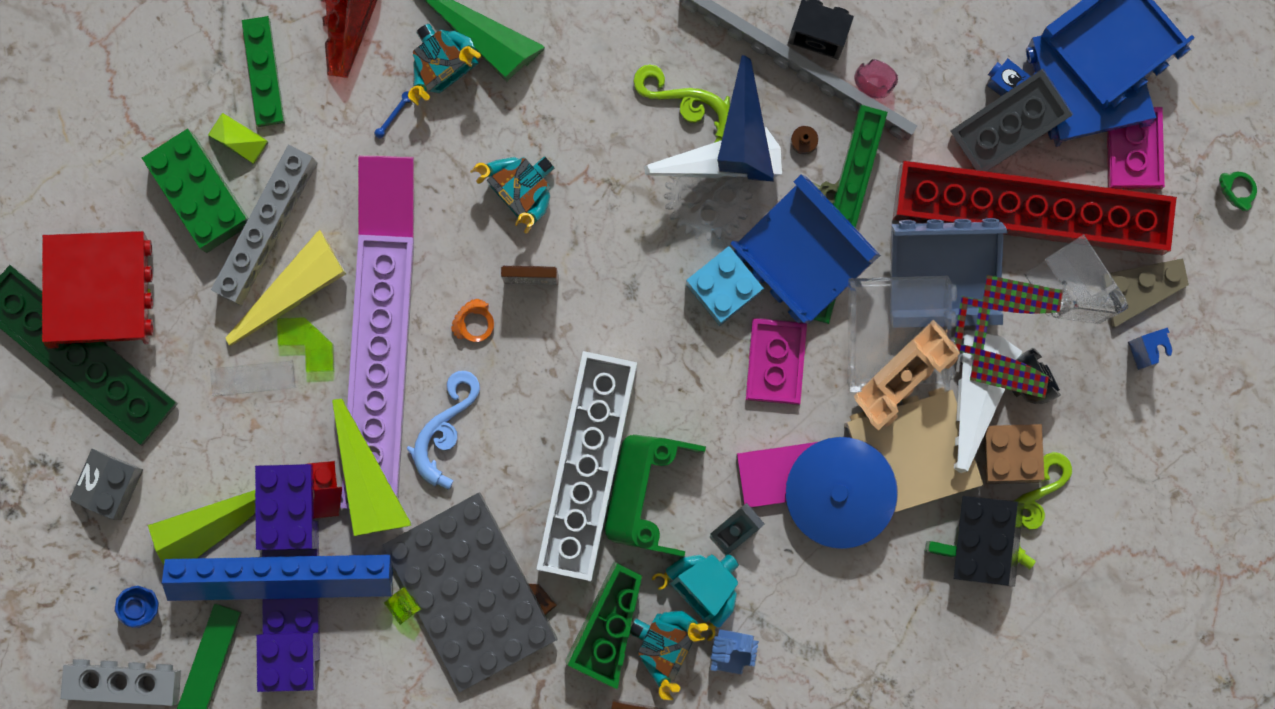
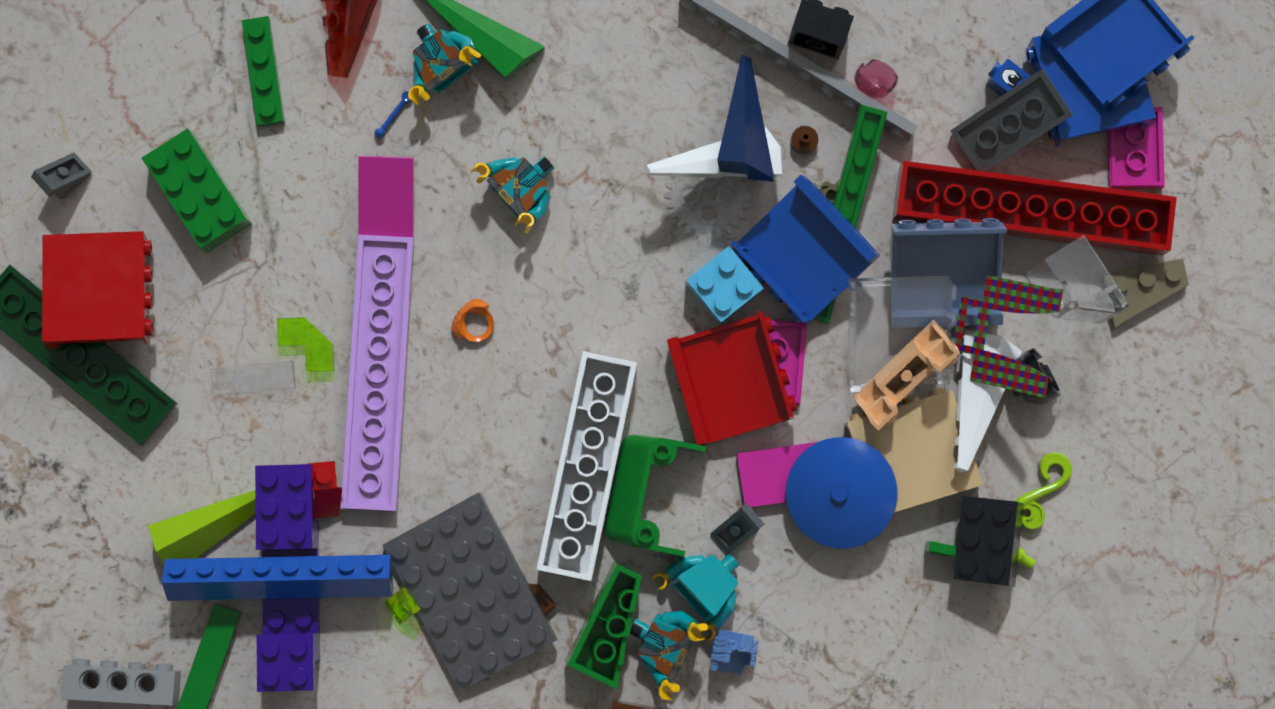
(61, 175): none -> dark grey slope
(106, 485): dark grey slope -> none
(136, 606): blue hair -> none
(238, 138): lime slope -> none
(264, 225): light grey brick -> none
(305, 275): light yellow wedge -> none
(369, 494): lime wedge -> none
(439, 423): light blue plant -> none
(530, 275): reddish brown tile -> none
(688, 95): lime plant -> none
(732, 379): none -> red panel
(1014, 454): medium nougat brick -> none
(1145, 348): blue hinge -> none
(1226, 181): green piece -> none

